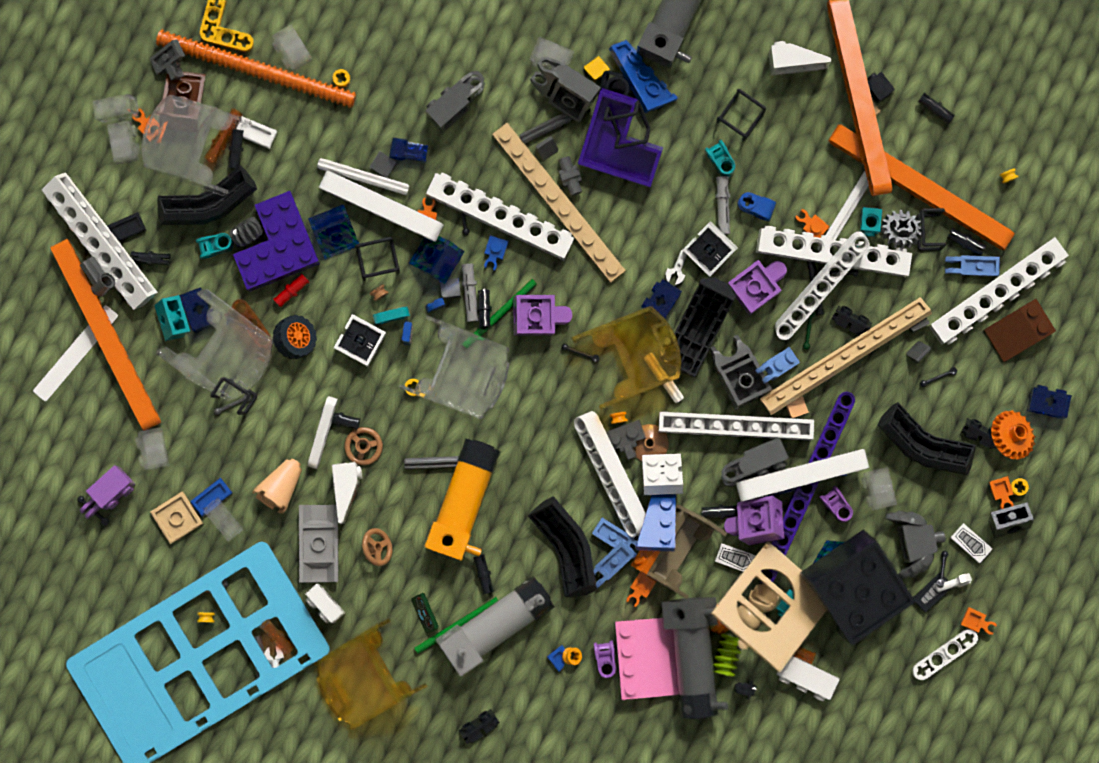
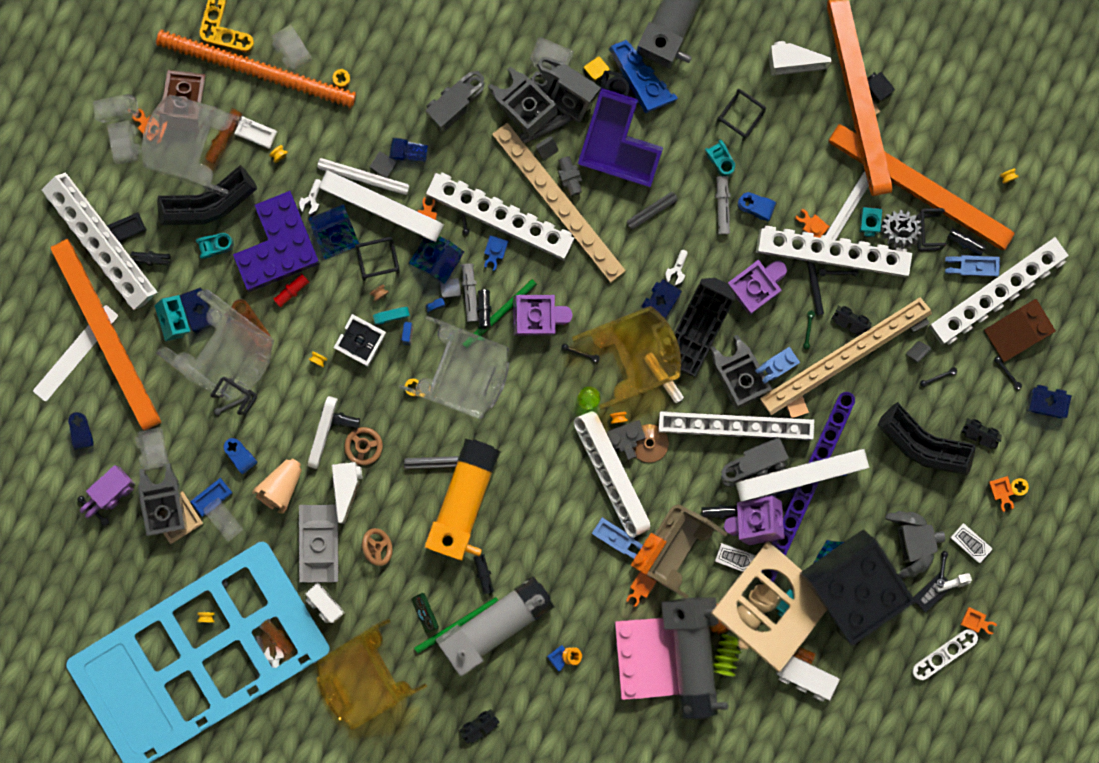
(80, 435): none -> clear blue piece
(101, 281): dark grey piece -> none
(155, 497): none -> dark grey brick
(168, 60): dark grey hinge -> none
(235, 148): black pin -> none
(241, 458): none -> blue piece
(246, 232): dark grey gear -> none
(278, 154): none -> yellow bush
(294, 337): black wheel -> none
(311, 198): none -> white bar
(317, 359): none -> yellow bush
(524, 103): none -> dark grey brick
(569, 545): black piece -> none
(588, 398): none -> clear neon green piece
(605, 657): medium lavender piece -> none
(612, 118): black piece -> none
(614, 561): medium blue hinge -> none
(652, 210): none -> dark grey axle
(659, 524): wing -> none
(662, 474): white piece -> none
(710, 249): piece -> none
(745, 689): black hinge -> none
(823, 276): white beam -> none
(836, 504): medium lavender piece -> none
(879, 489): clear brick -> none
(936, 108): black pin -> none
(1010, 520): black brick -> none
(1012, 435): orange gear -> none
(1017, 385): none -> black hinge

